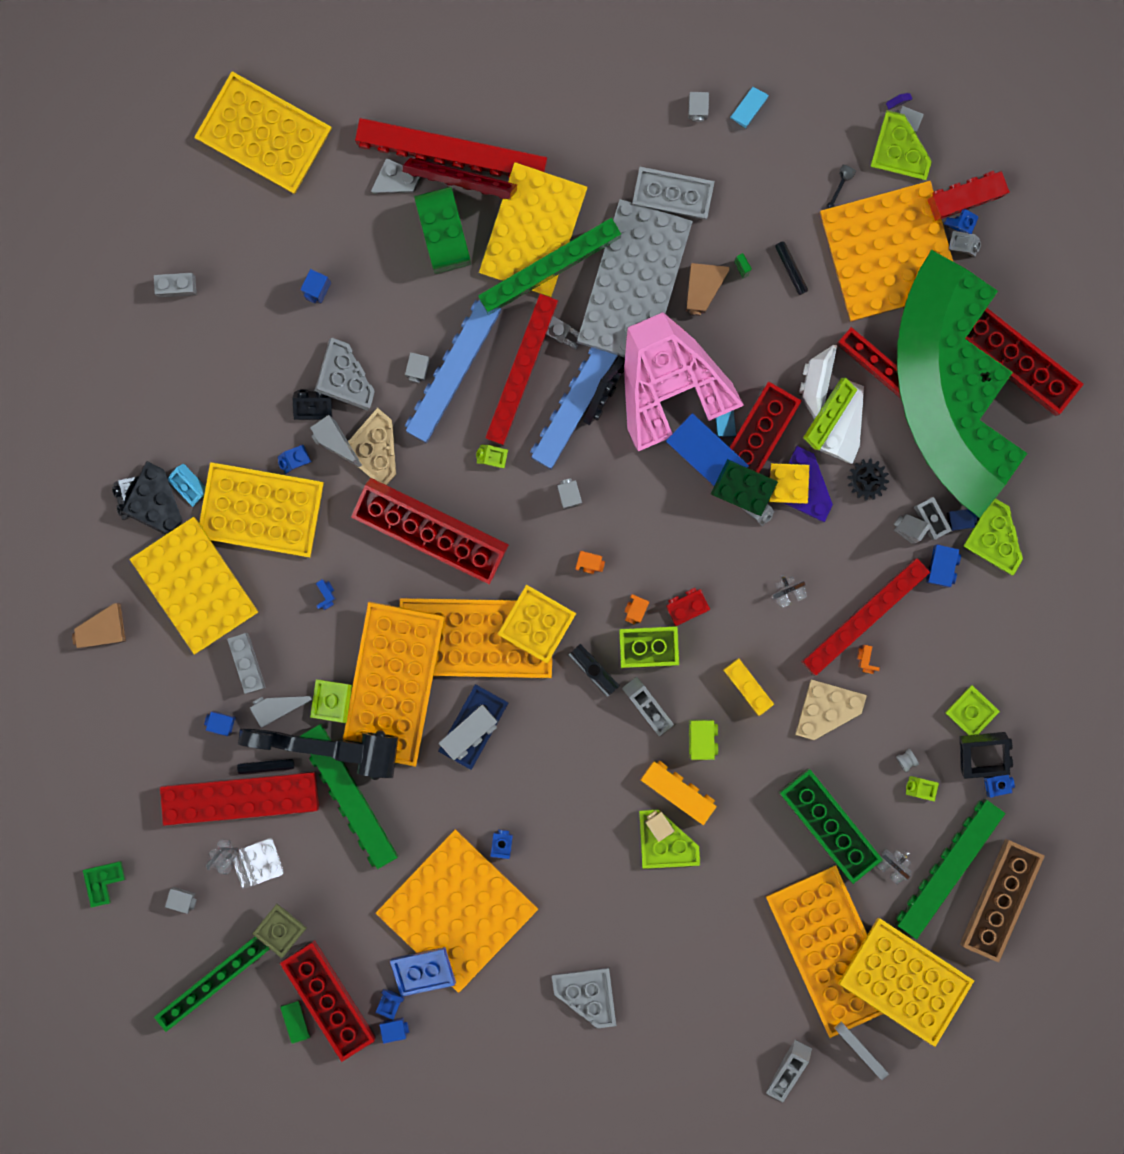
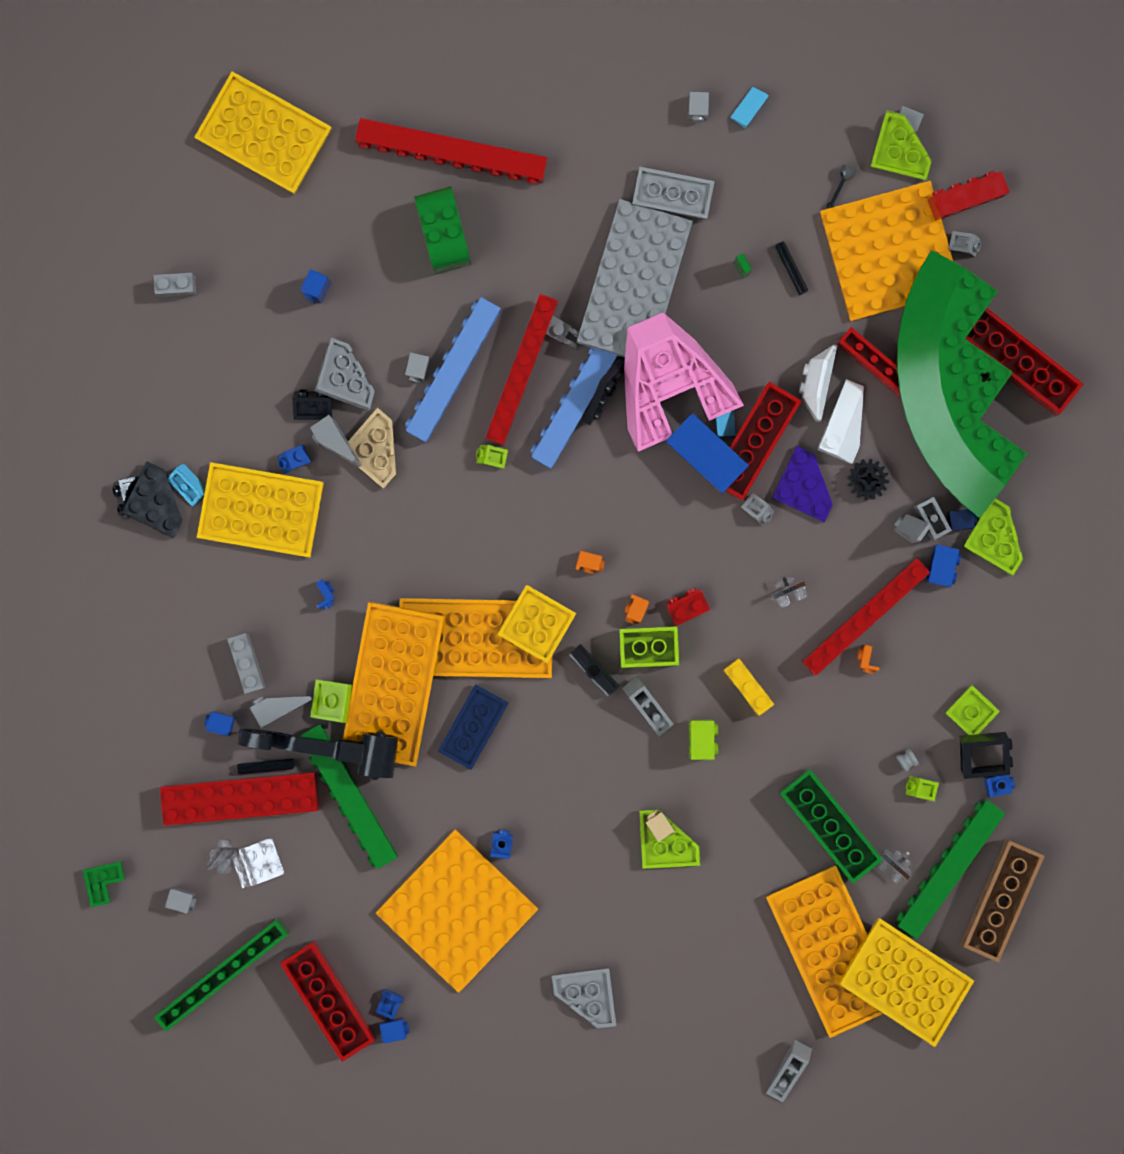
(101, 629): medium nougat slope -> none
(194, 585): yellow plate -> none
(279, 930): olive tile -> none
(295, 1022): green tile -> none
(393, 180): light grey wing -> none
(423, 971): plate -> none
(429, 530): red brick -> none
(459, 178): dark red plate -> none
(469, 733): light grey brick -> none
(532, 223): yellow plate -> none
(550, 266): green brick -> none
(569, 494): light grey brick -> none
(676, 791): light orange brick -> none
(703, 286): medium nougat slope -> none
(744, 487): dark green plate -> none
(792, 483): yellow plate -> none
(827, 709): tan plate -> none
(830, 413): lime plate -> none
(861, 1051): light grey beam -> none
(899, 100): dark purple tile -> none
(964, 223): blue bracket -> none

